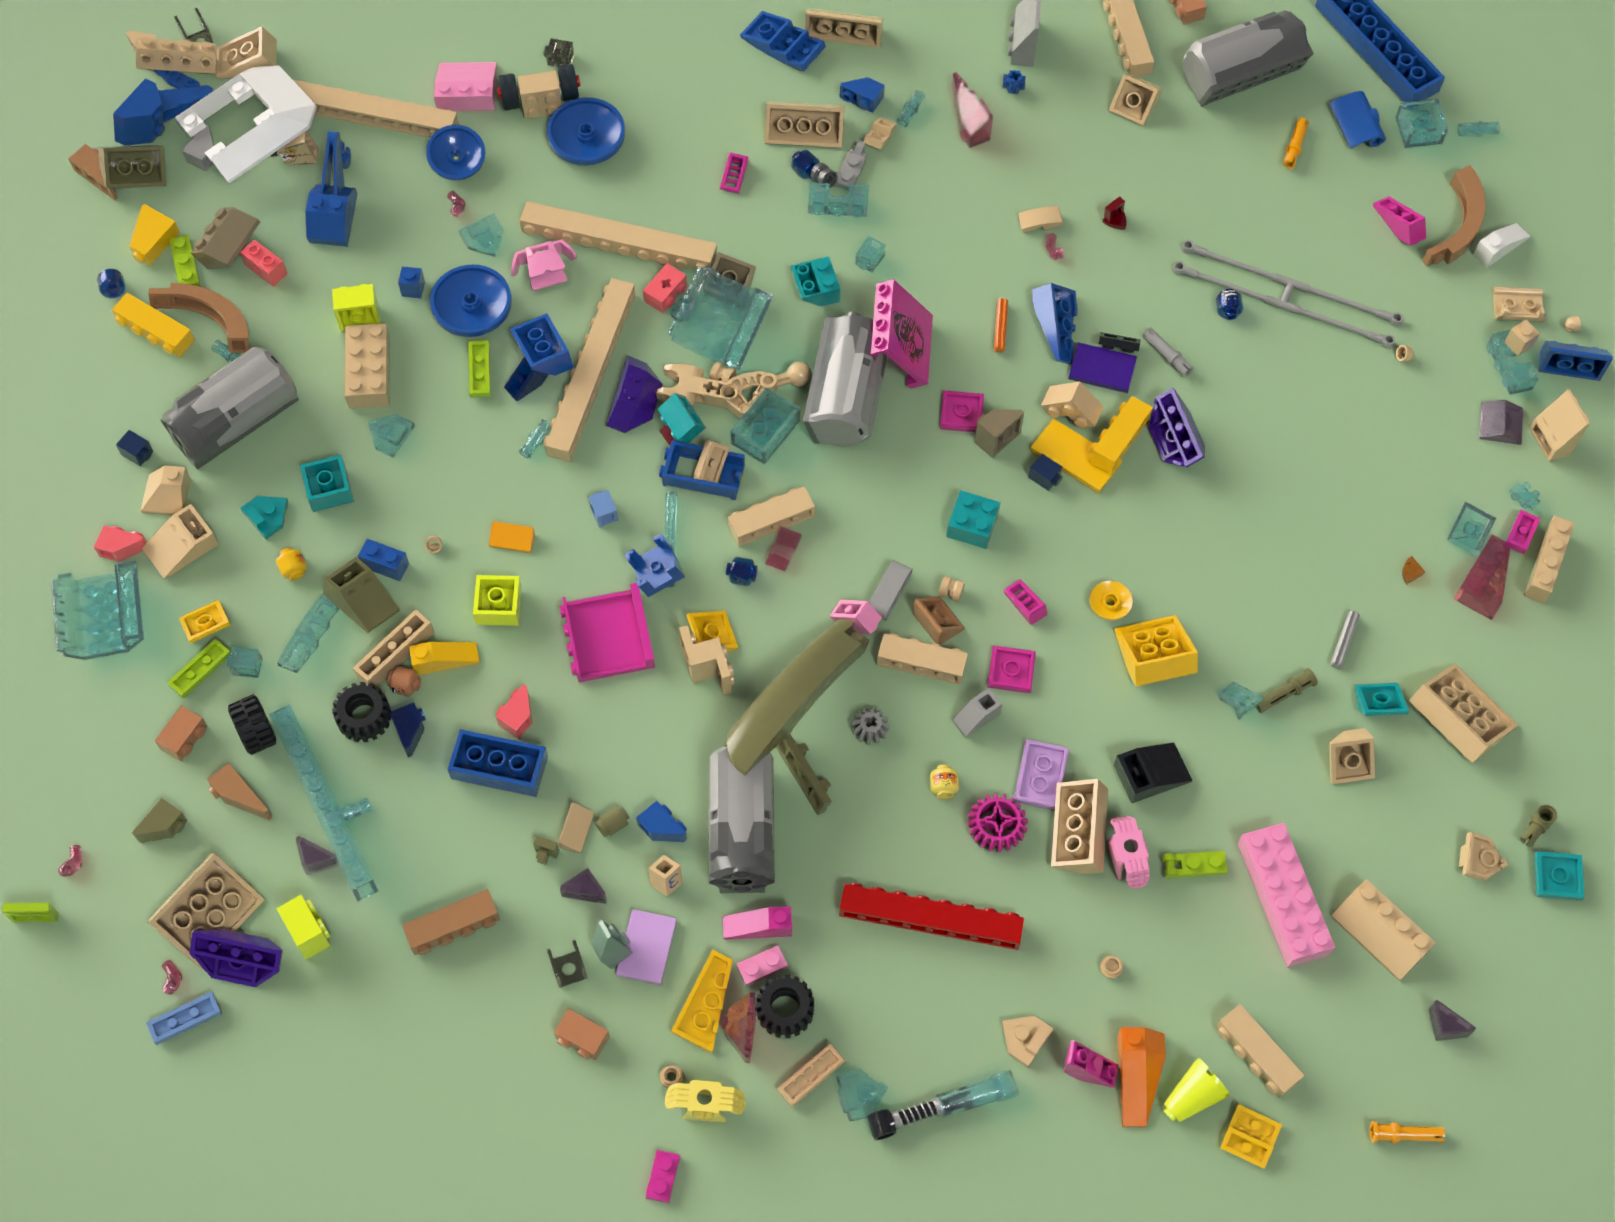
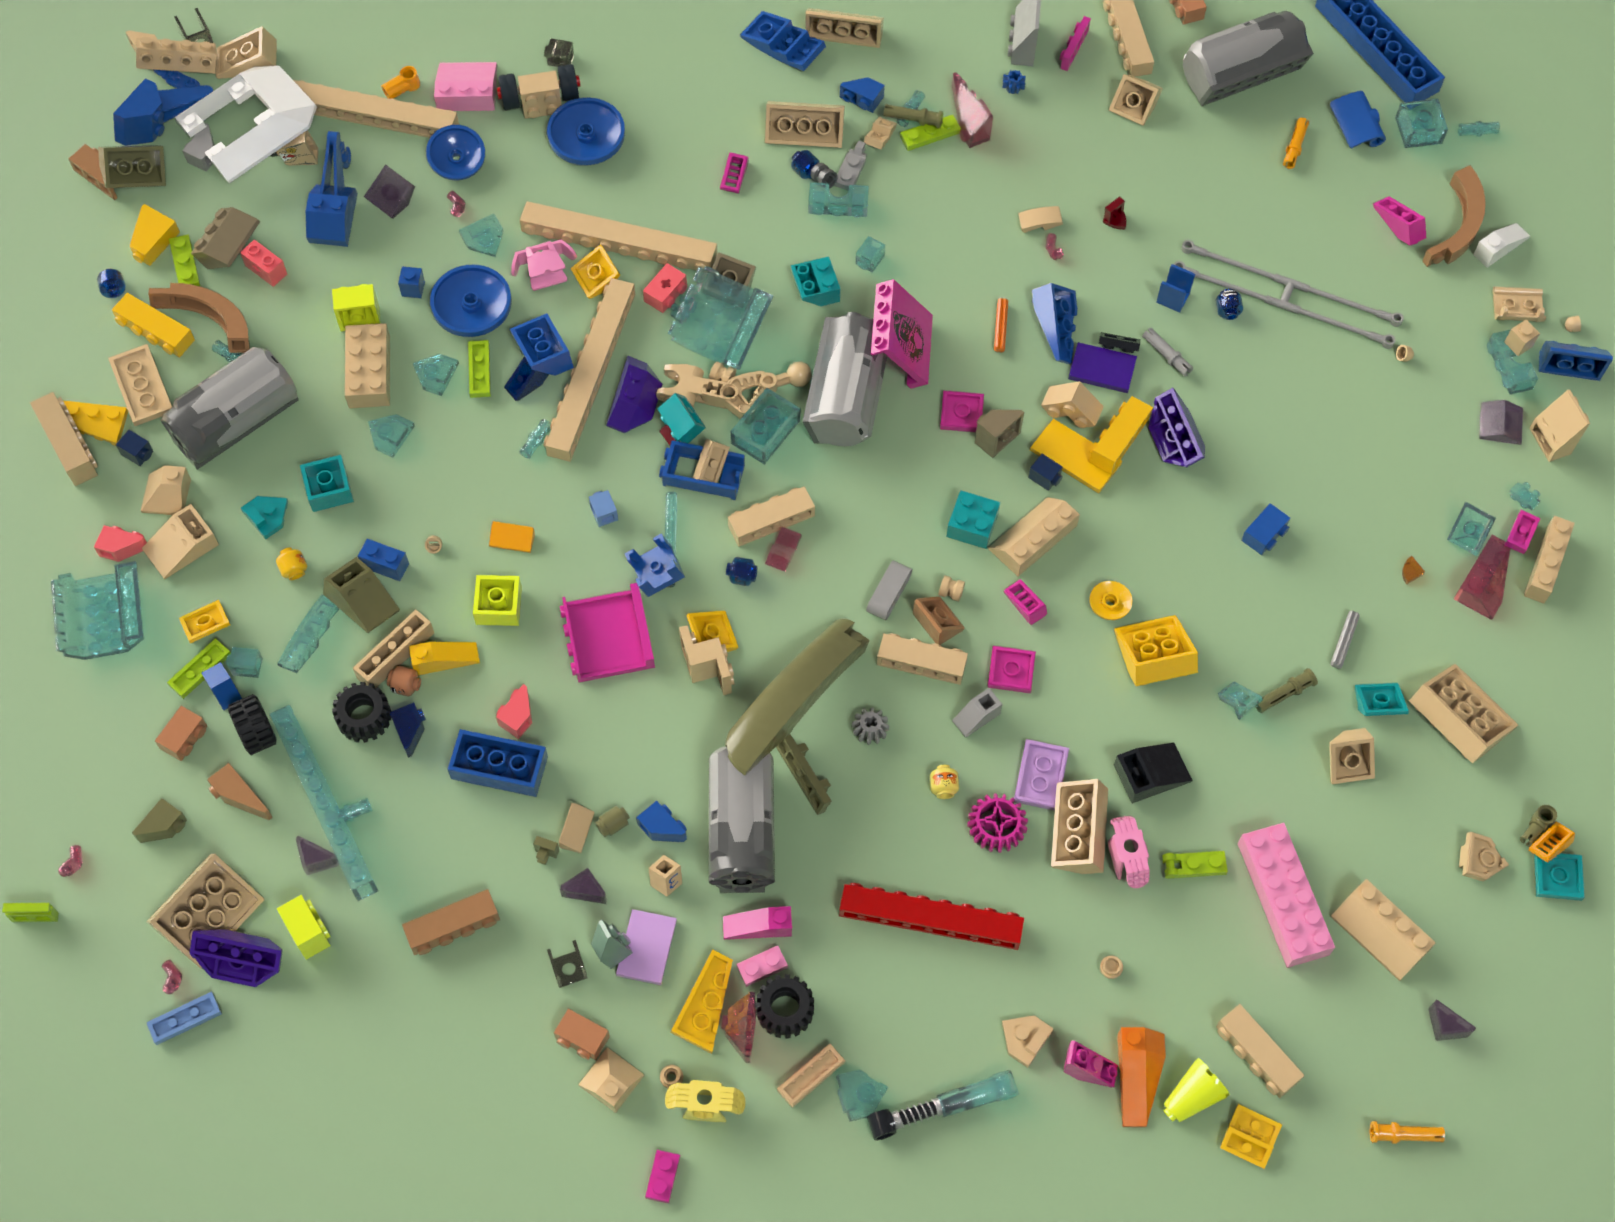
(65, 438): none -> tan brick
(98, 420): none -> yellow wing
(140, 384): none -> tan plate
(221, 685): none -> blue slope
(390, 192): none -> clear purple slope
(406, 81): none -> light orange piece
(435, 372): none -> clear light blue plate
(595, 272): none -> yellow slope
(611, 1080): none -> tan slope
(860, 612): bright pink slope -> none
(922, 116): none -> olive pin
(928, 134): none -> lime plate
(1035, 534): none -> tan slope
(1074, 43): none -> dark pink plate
(1176, 289): none -> blue piece
(1266, 529): none -> blue brick
(1558, 830): none -> light orange slope

